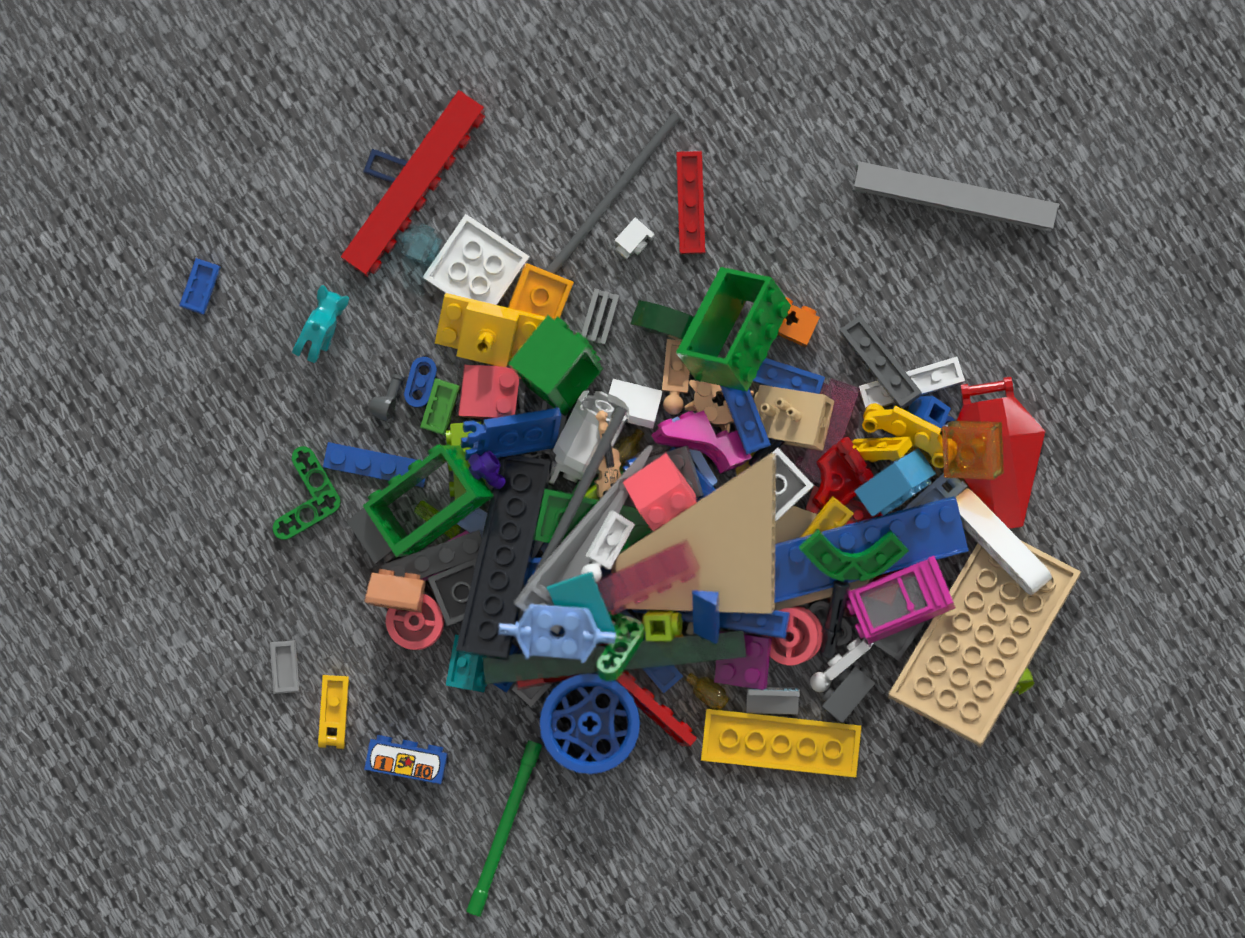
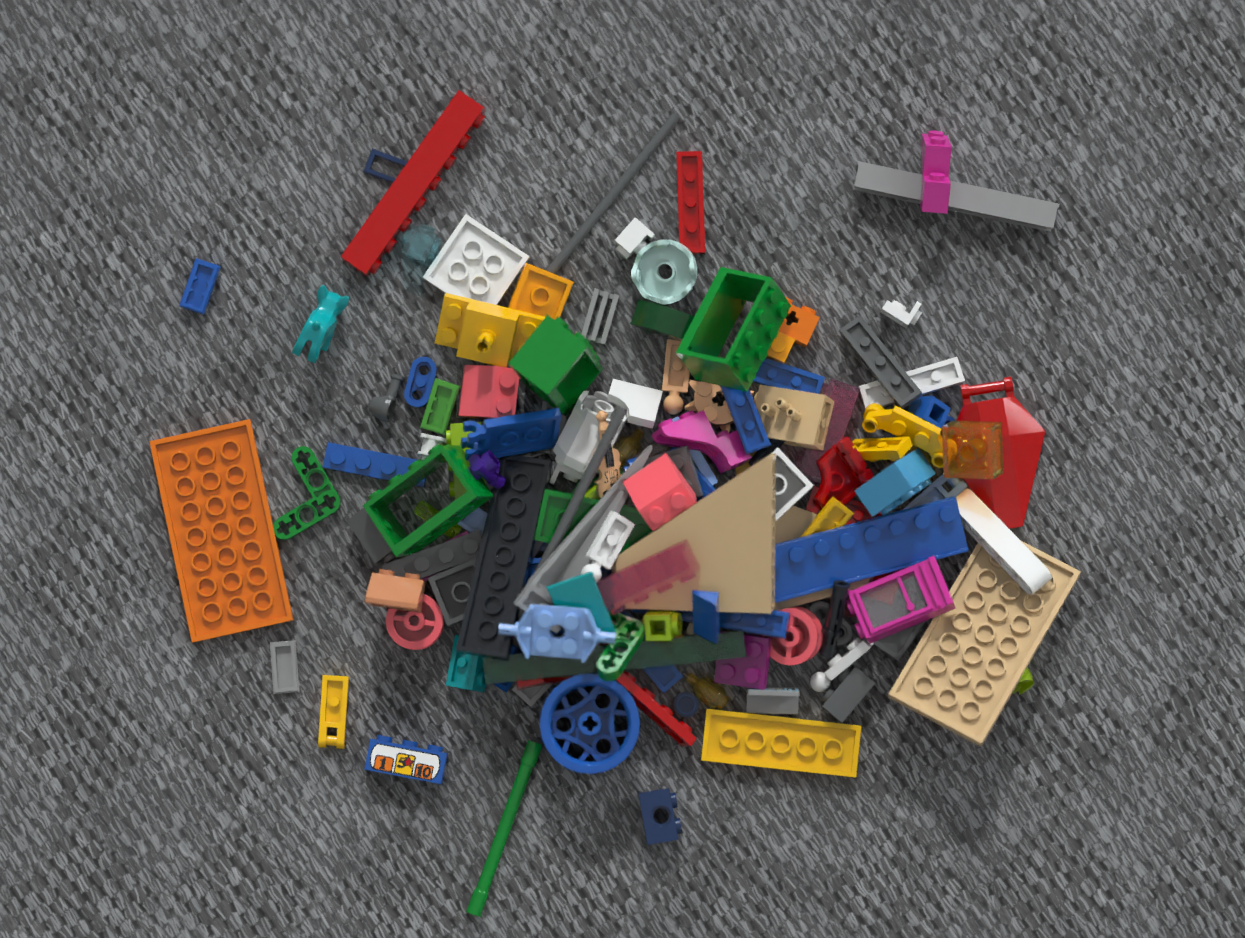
(221, 531): none -> orange plate
(429, 442): none -> white brick
(647, 277): none -> light aqua plate
(656, 831): none -> dark blue brick
(686, 704): none -> dark blue plate
(780, 348): none -> light orange brick
(854, 566): green plate -> none
(897, 313): none -> white bracket
(935, 172): none -> dark pink arch

